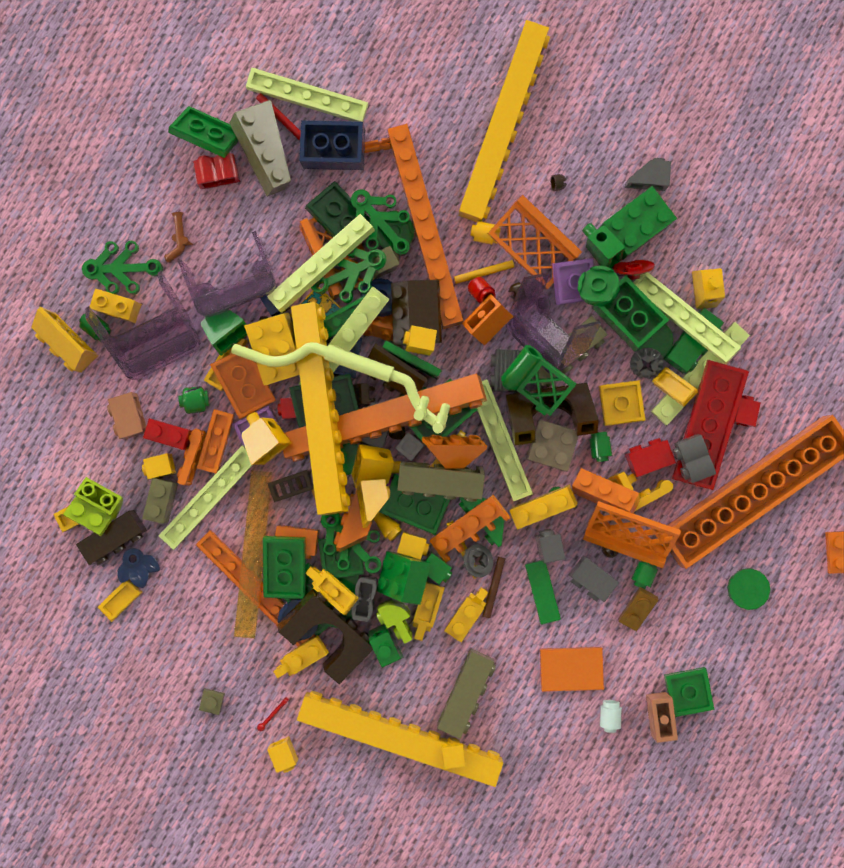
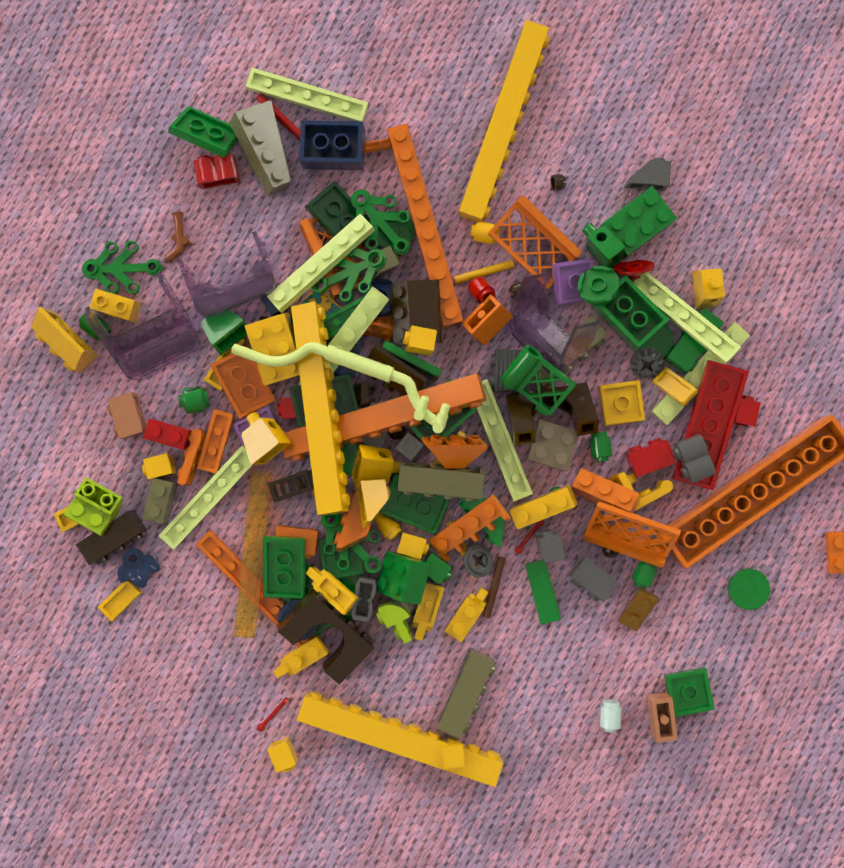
(211, 701): olive plate -> none
(384, 645): green torso -> none
(518, 549): none -> red hinge
(571, 669): orange tile -> none

